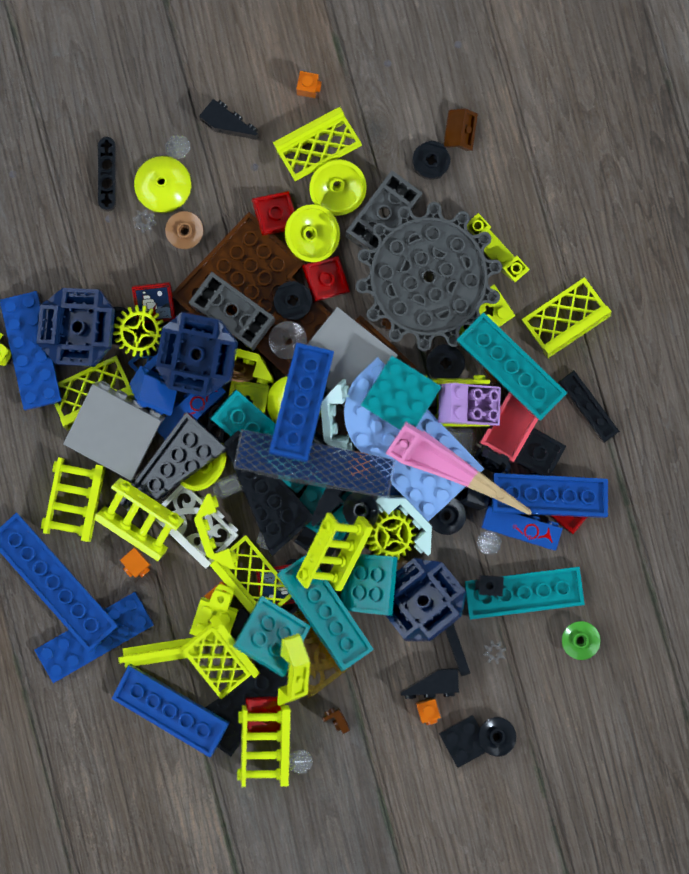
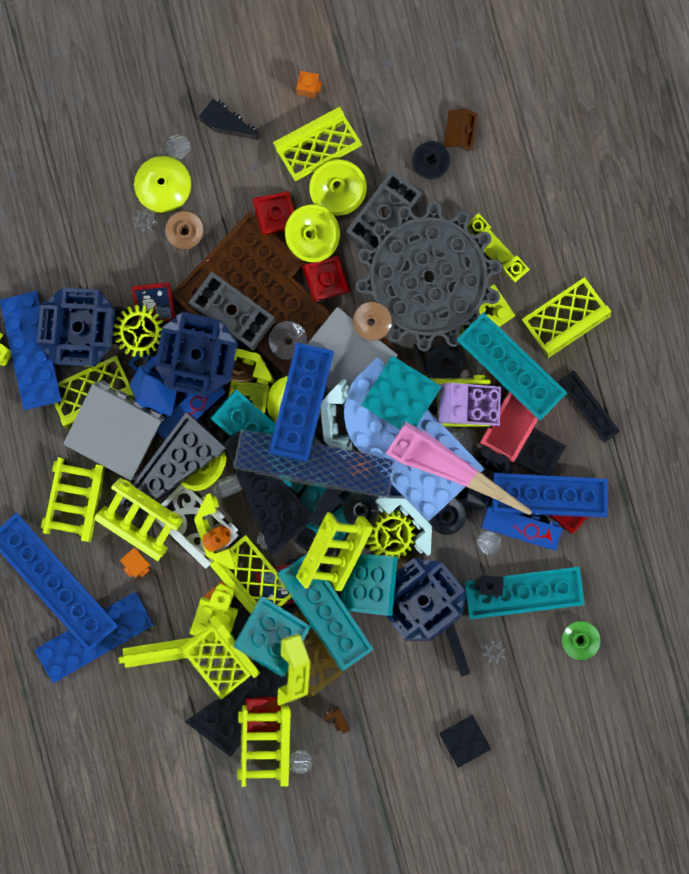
(106, 174): black beam -> none
(170, 710): blue plate -> none
(216, 538): none -> orange plate
(283, 295): black plate -> none
(377, 312): none -> medium nougat dish
(428, 711): orange brick -> none
(438, 682): black slope -> none
(506, 736): black dish -> none

